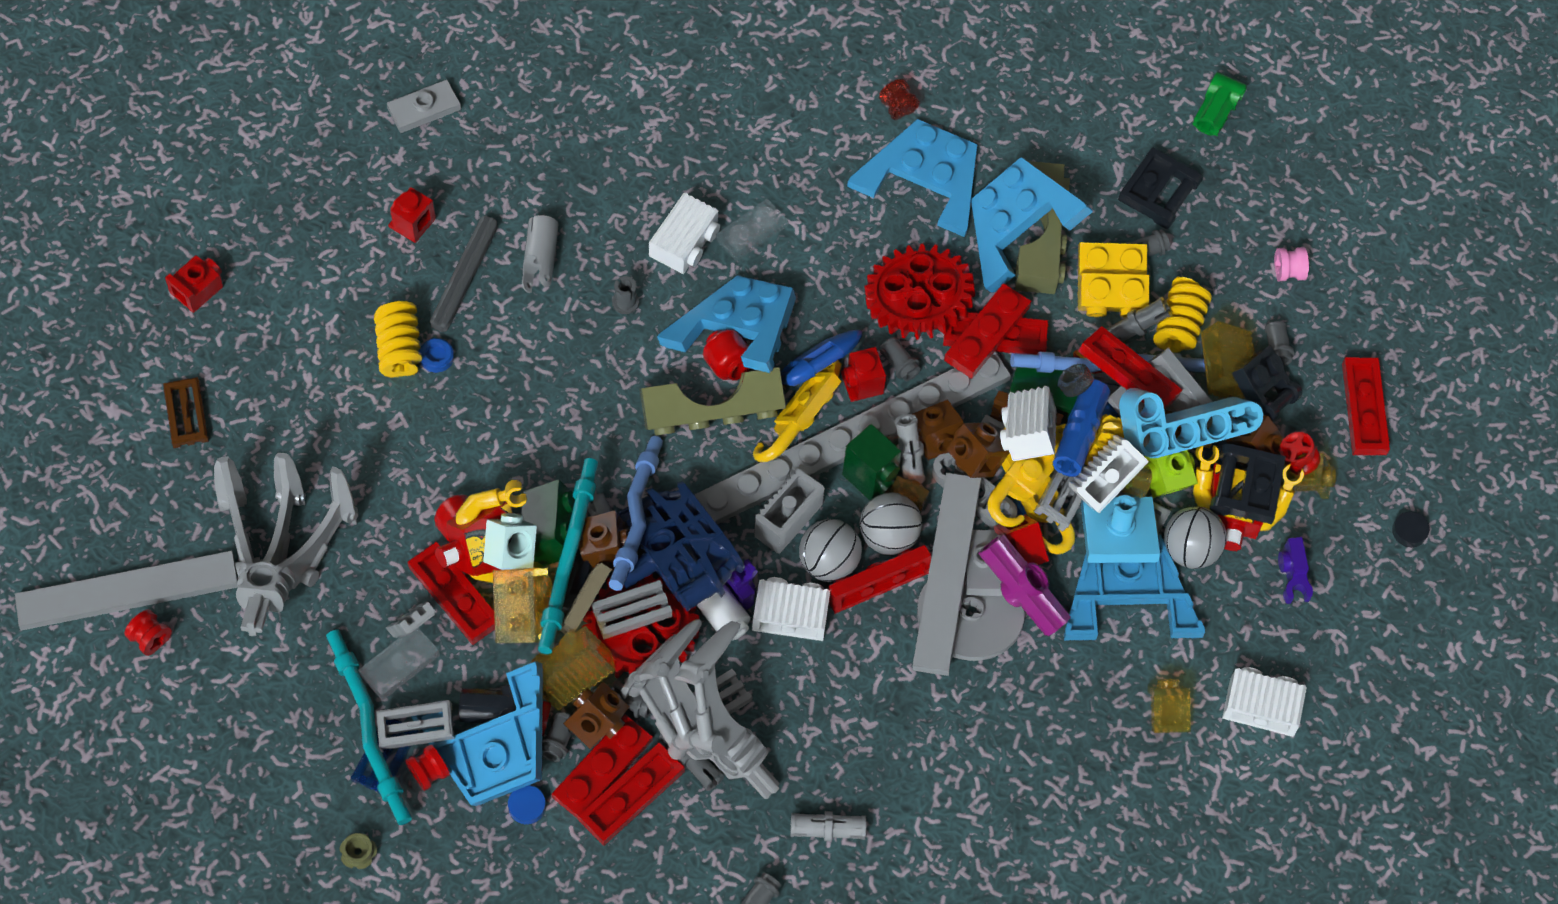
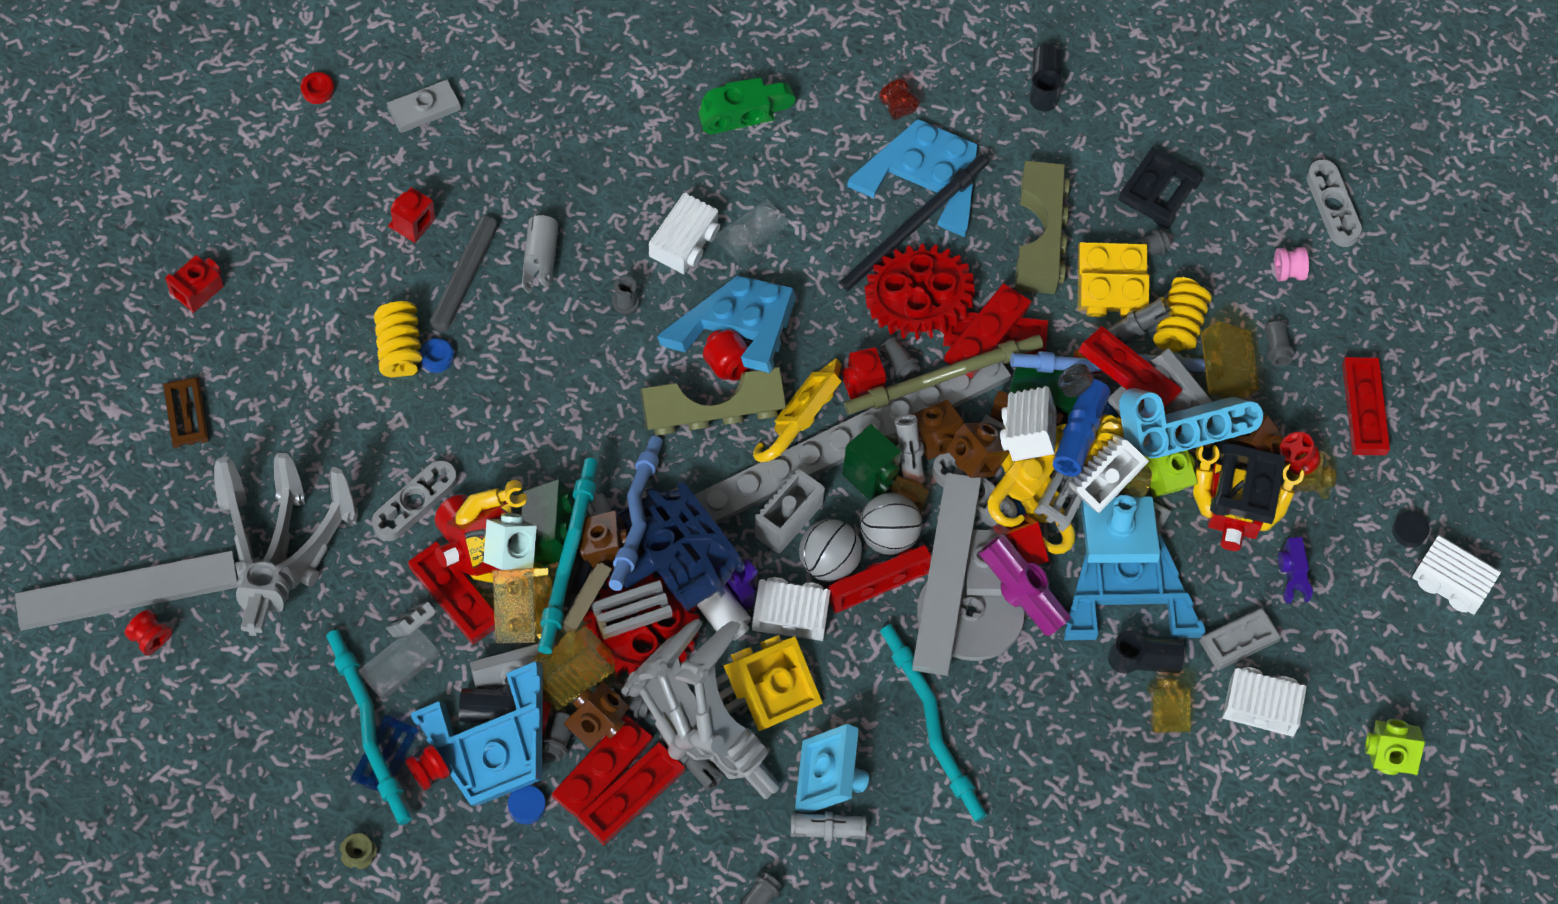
(317, 88): none -> red tile
(419, 738): light grey tile -> none
(439, 490): none -> light grey beam
(492, 670): none -> light grey plate
(743, 105): none -> green piece
(773, 681): none -> yellow plate
(819, 357): blue piece -> none
(829, 770): none -> medium azure tile
(880, 396): none -> olive bar
(958, 182): none -> black bar
(960, 784): none -> teal bar
(1010, 208): dark azure wing -> none
(1045, 77): none -> black piece
(1148, 653): none -> black piece
(1195, 537): light grey piece -> none
(1218, 103): green piece -> none
(1240, 639): none -> light grey plate
(1260, 375): black plate -> none
(1337, 190): none -> light grey beam
(1395, 747): none -> lime brick
(1456, 575): none -> white brick

